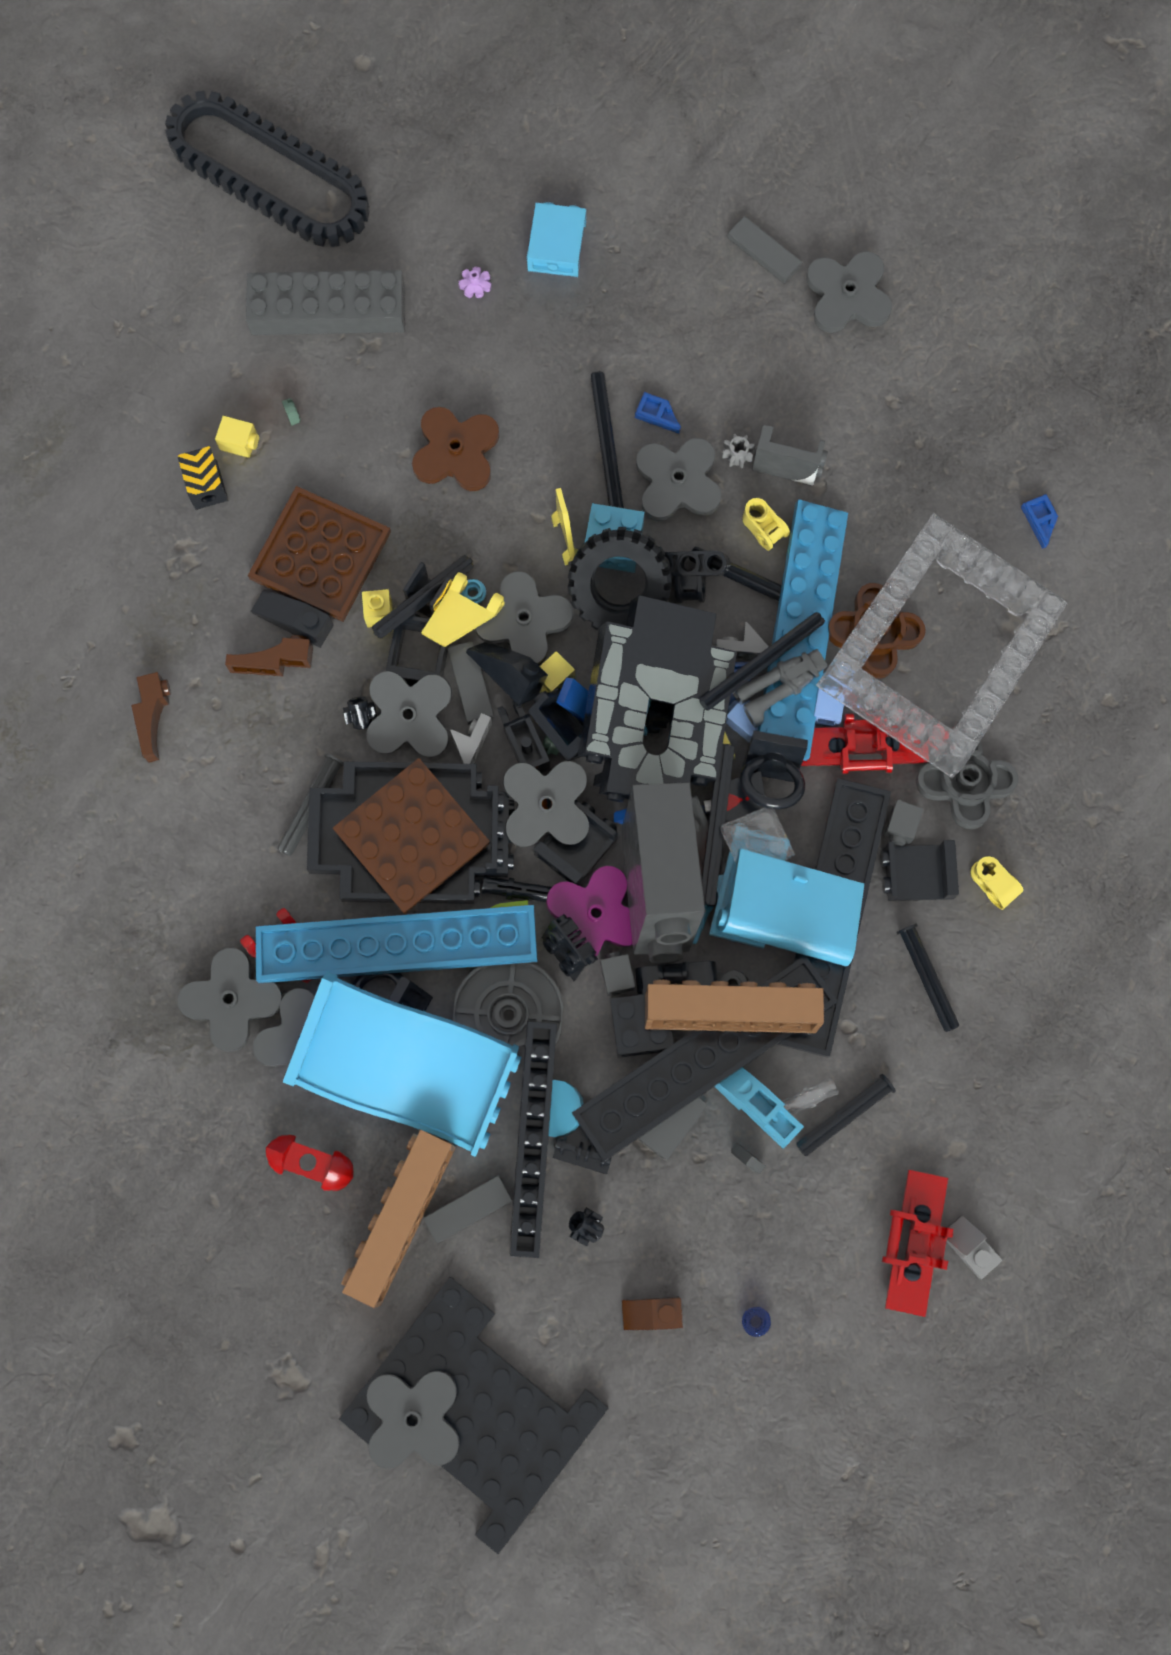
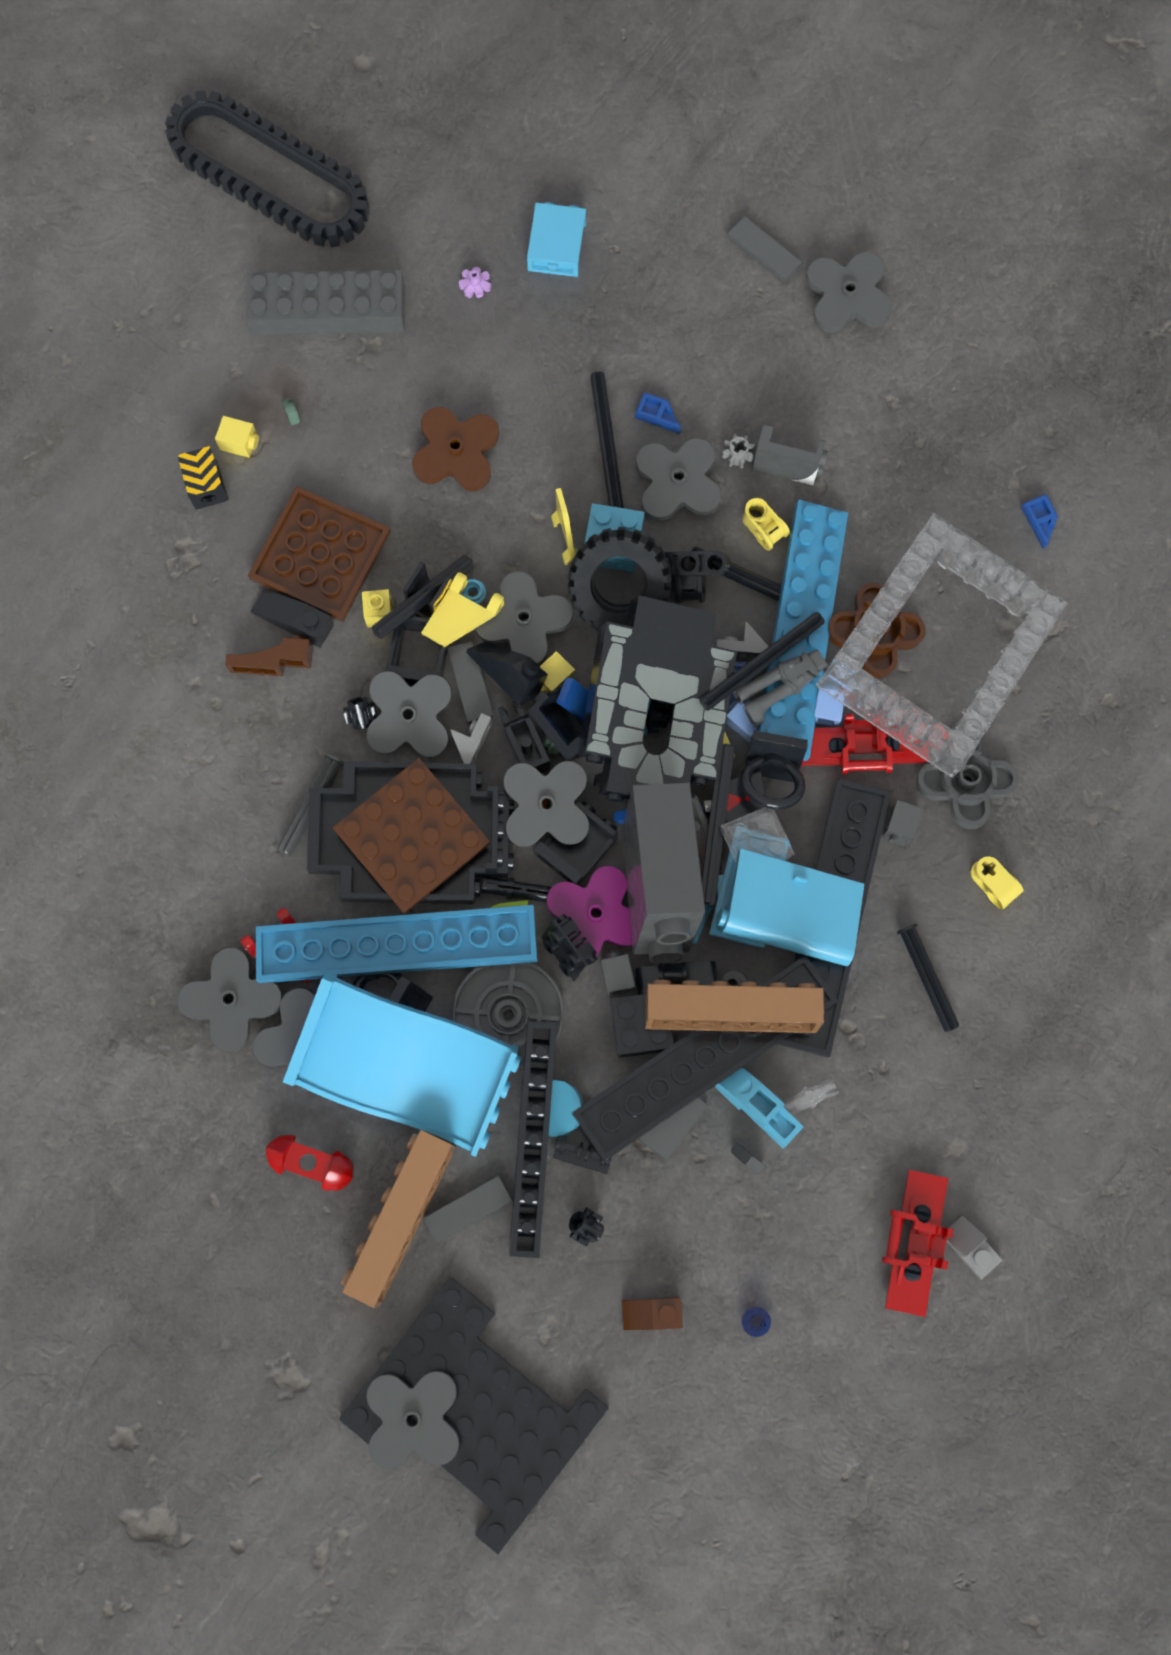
(148, 712): reddish brown slope -> none
(845, 1115): black axle -> none
(920, 872): black panel -> none

